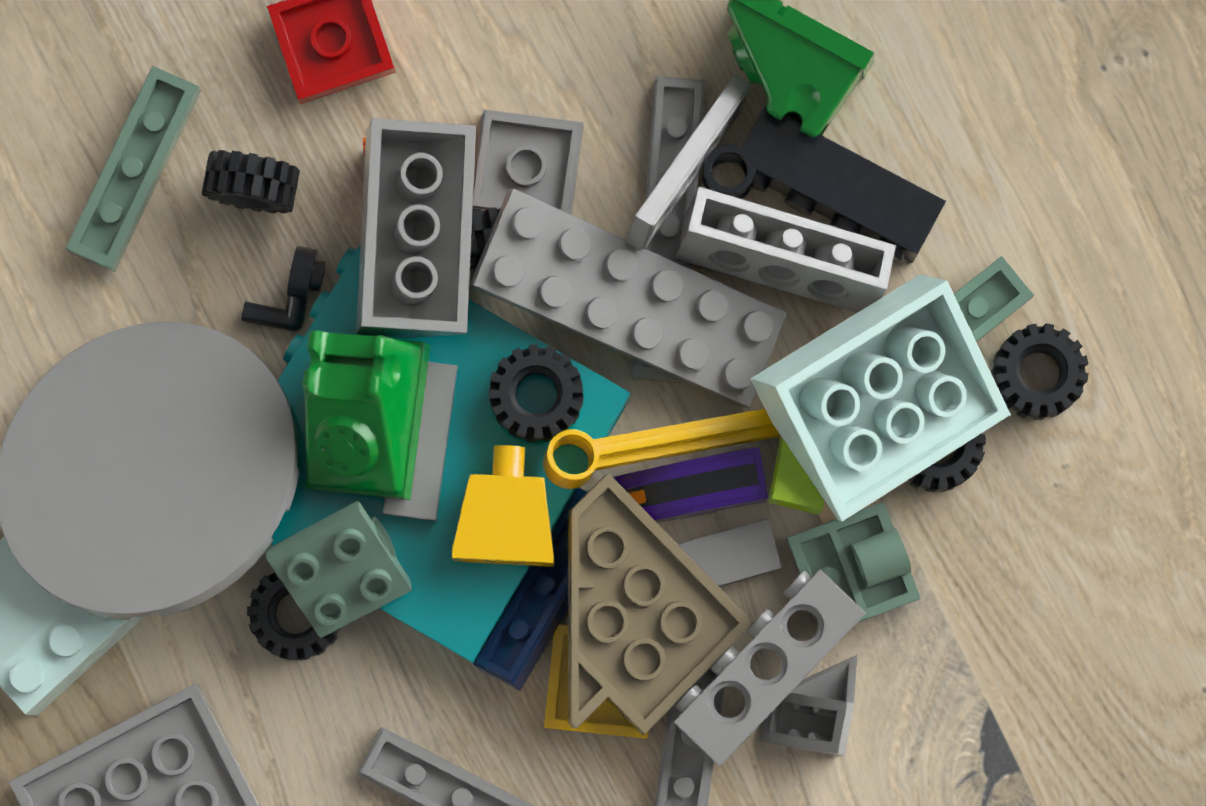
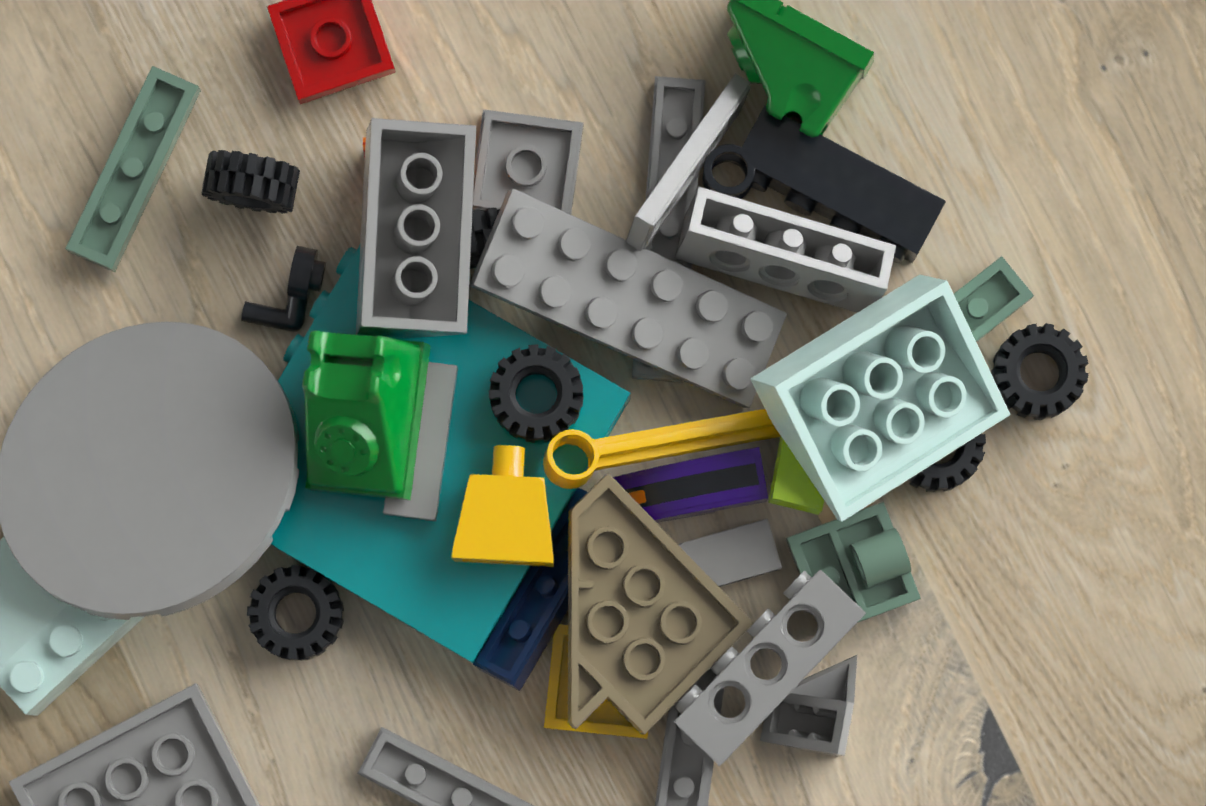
(340, 568): sand green plate -> none

